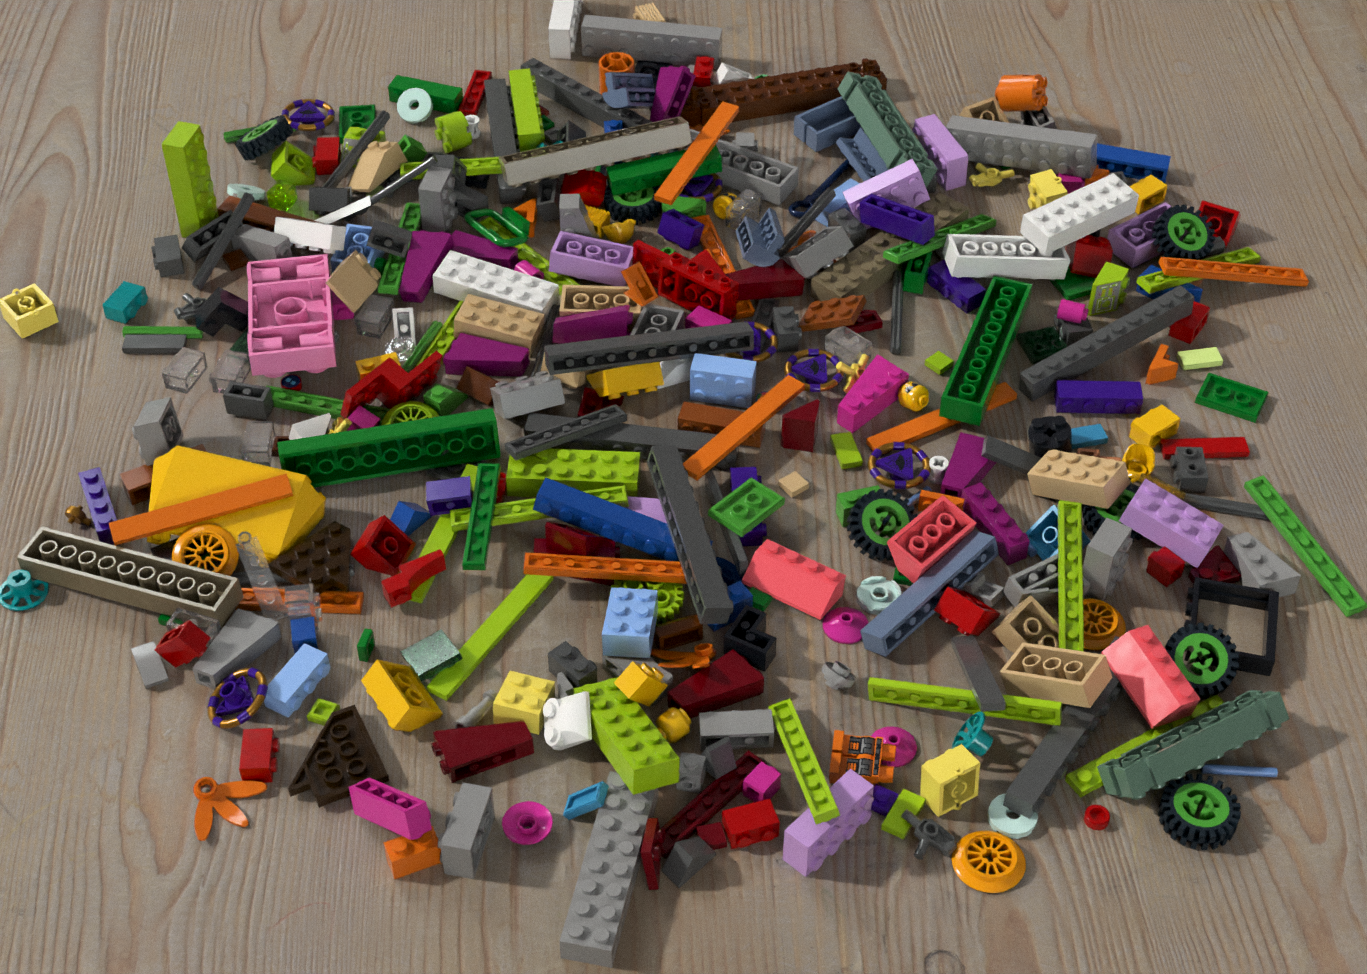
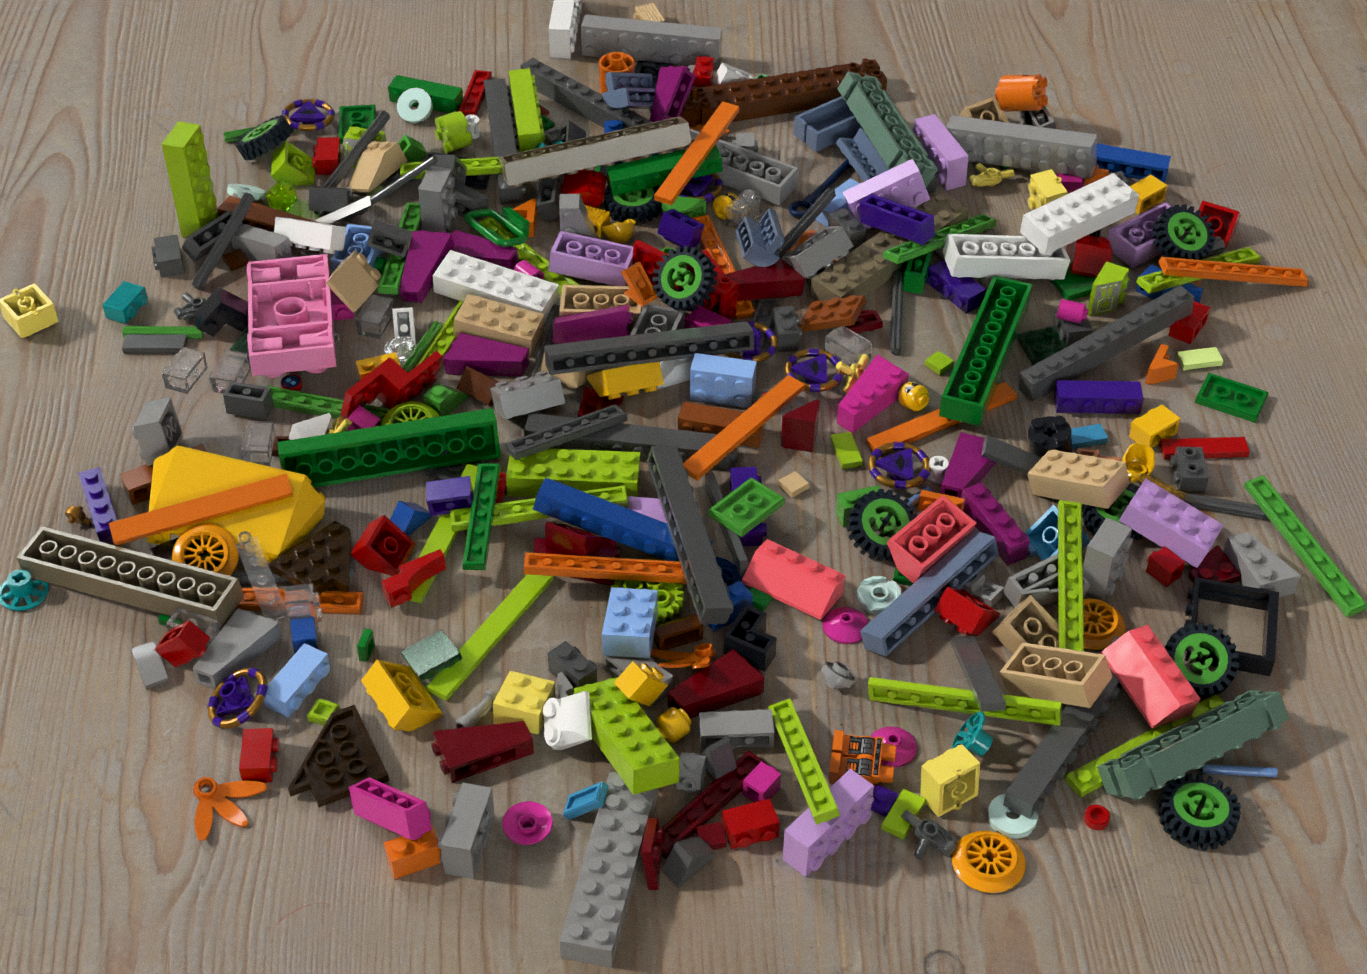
(674, 269): none -> wheel

